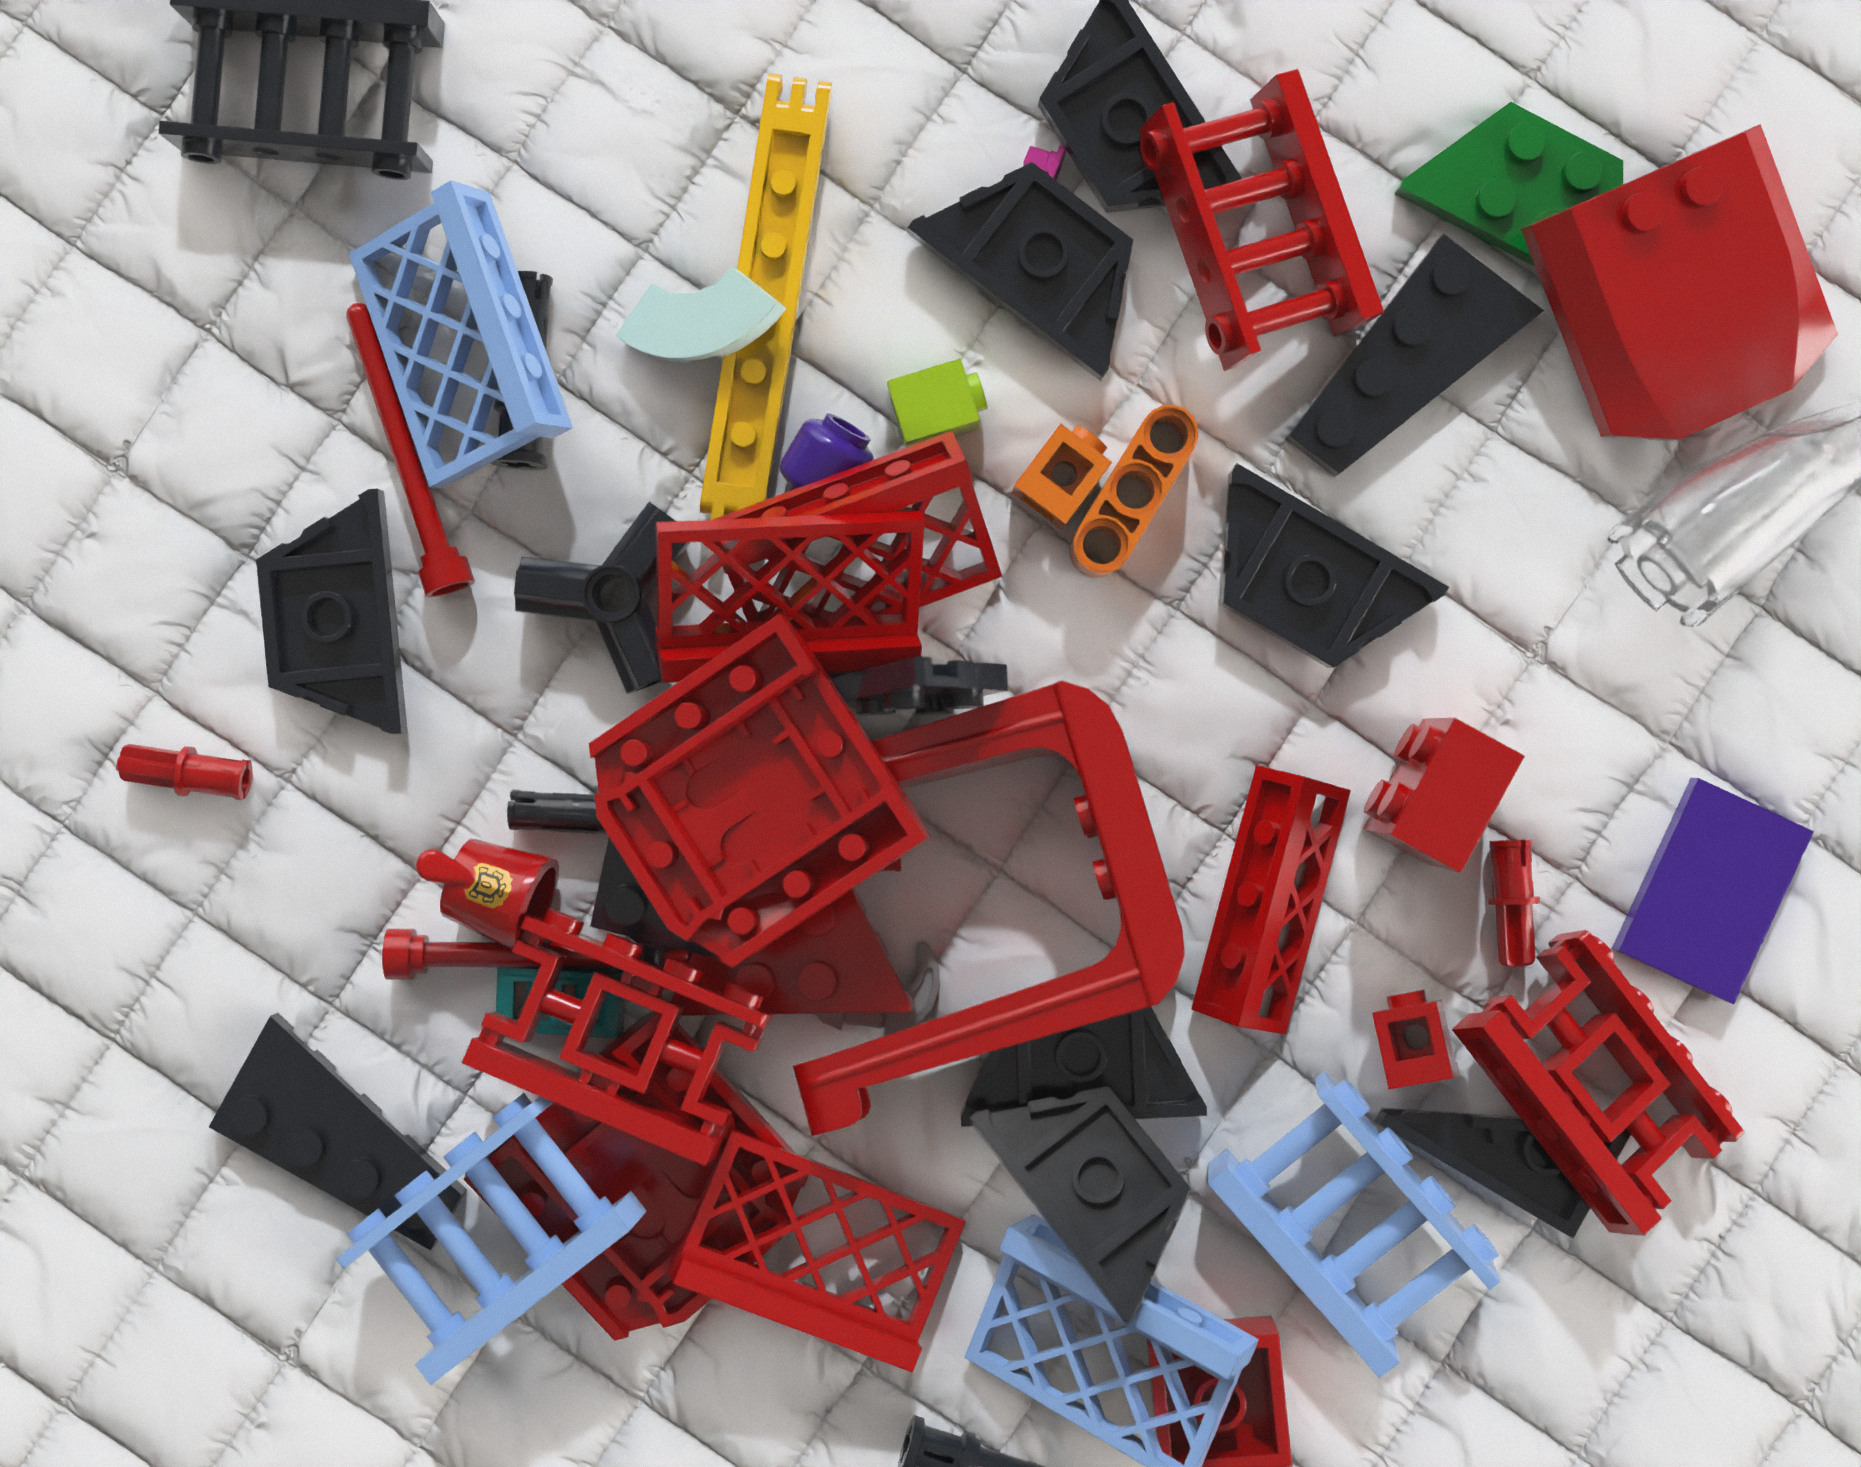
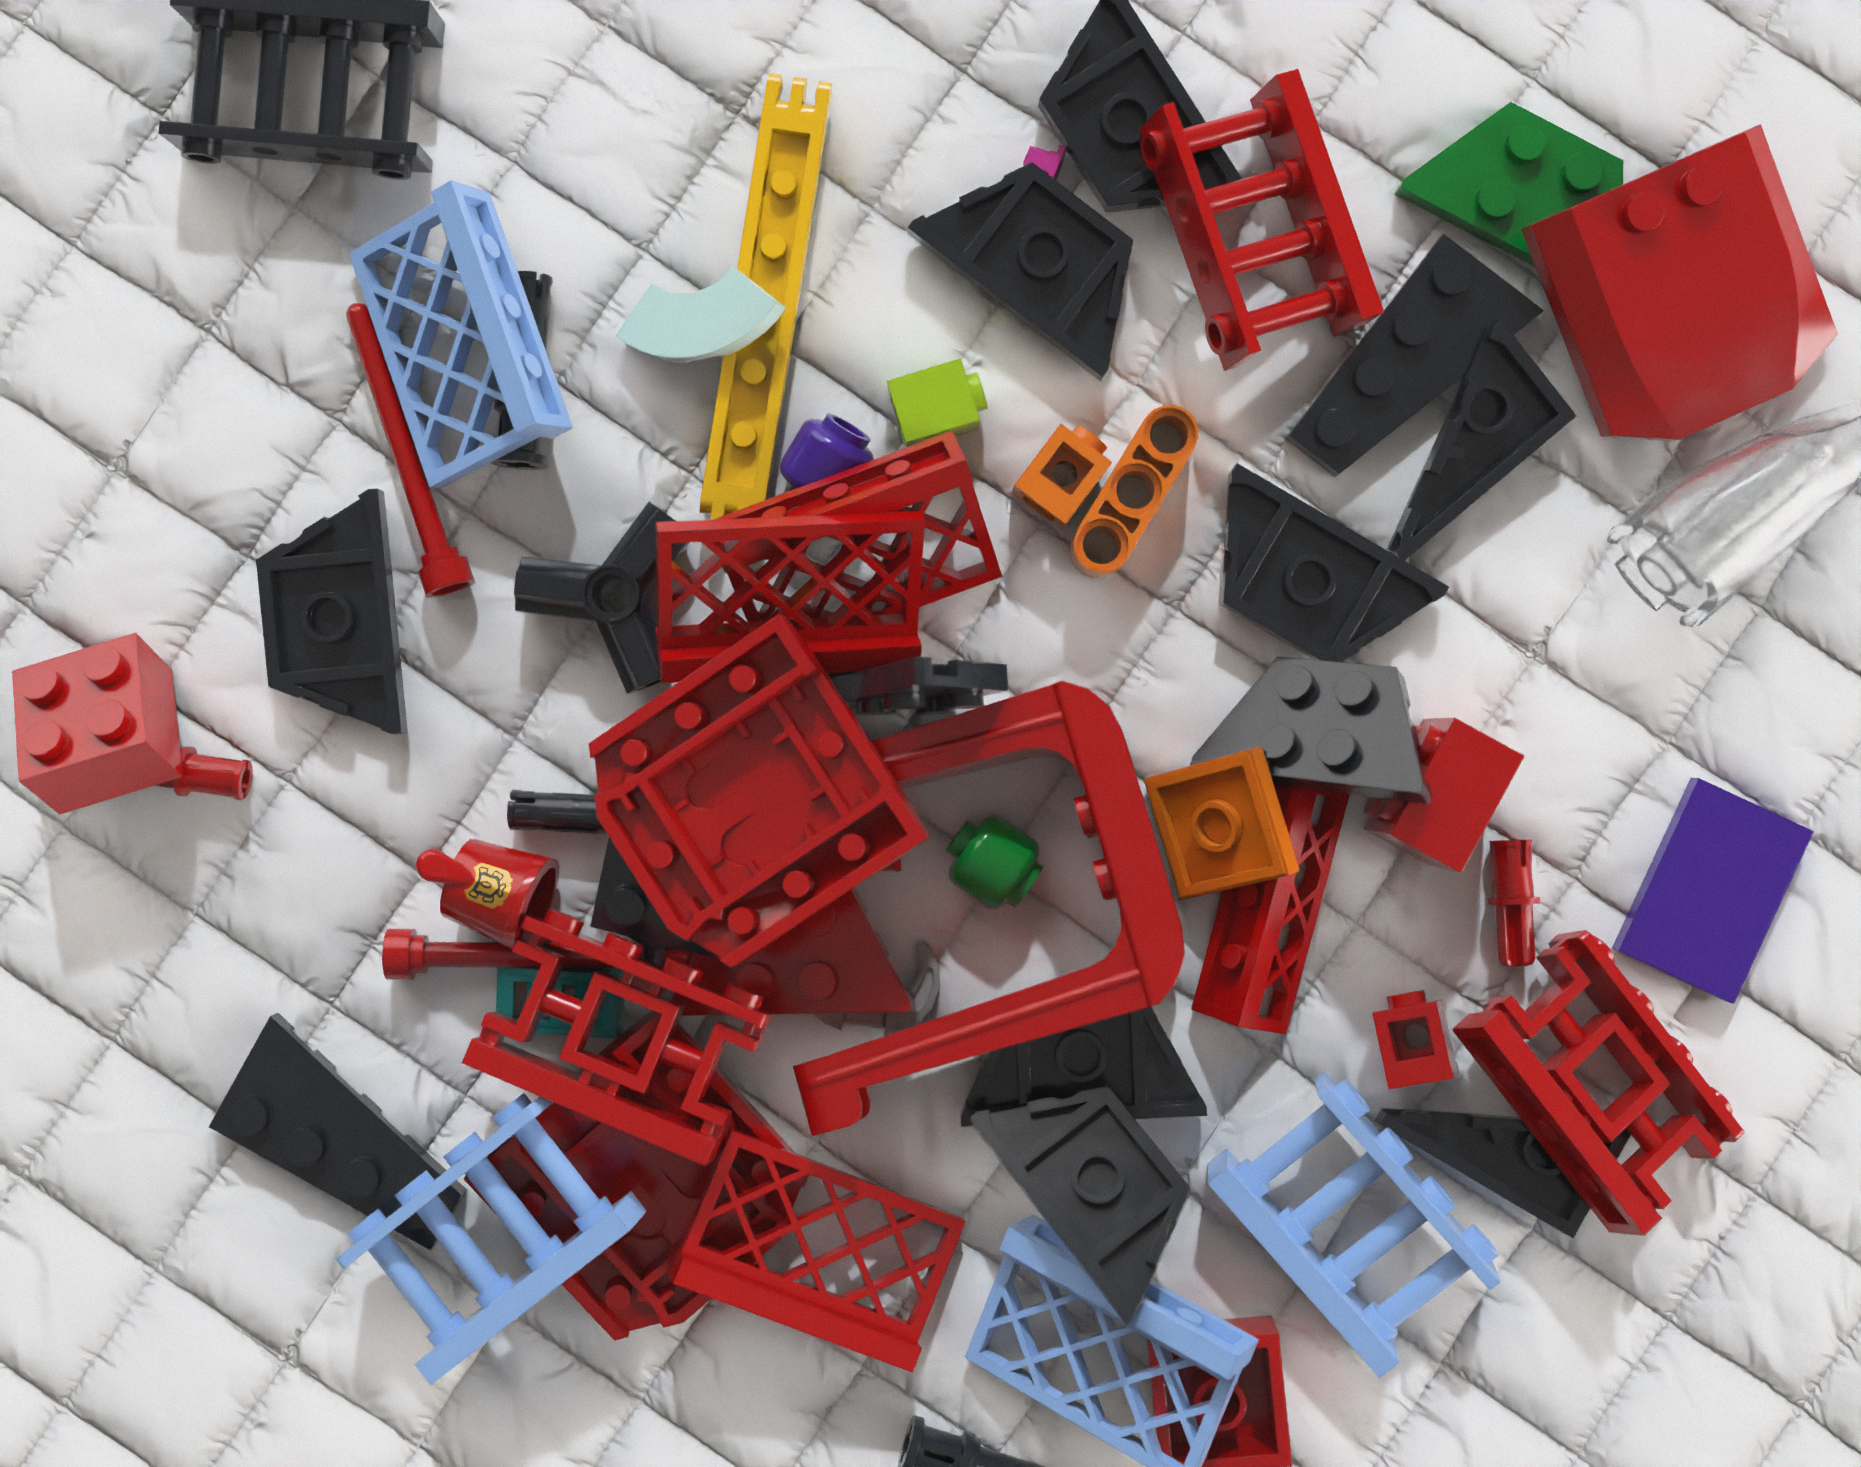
(96, 724): none -> brick
(994, 862): none -> green head
(1221, 824): none -> orange plate
(1328, 729): none -> wing
(1492, 426): none -> black wing

